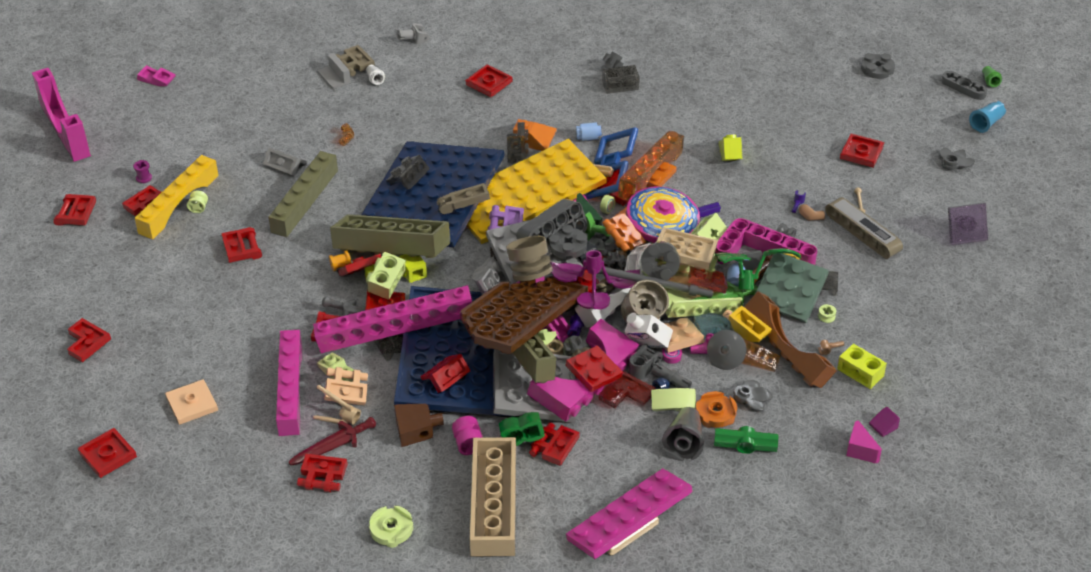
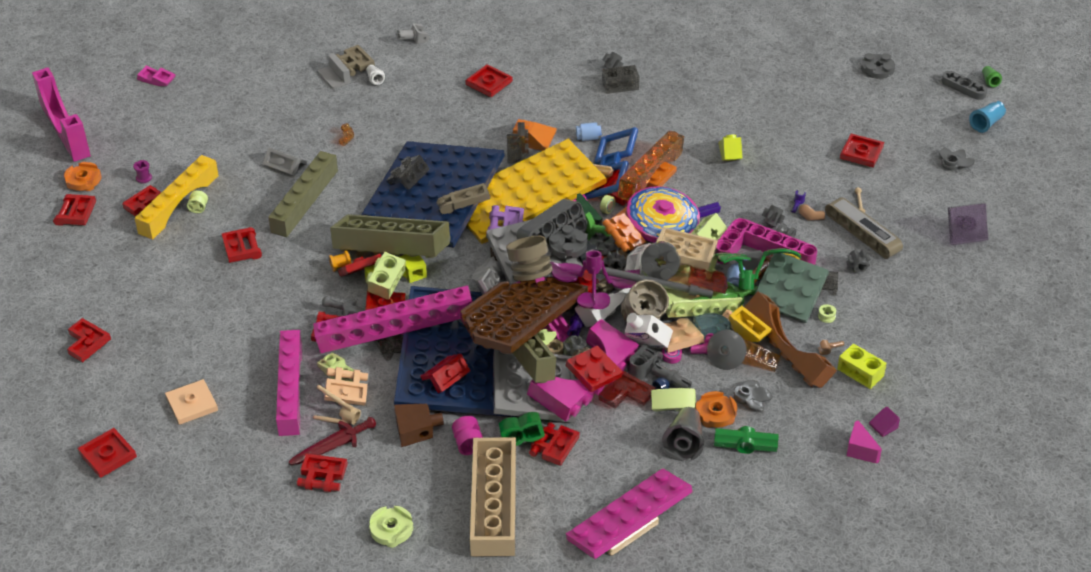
(75, 180): none -> orange plate
(773, 215): none -> dark grey gear
(858, 260): none -> dark grey gear

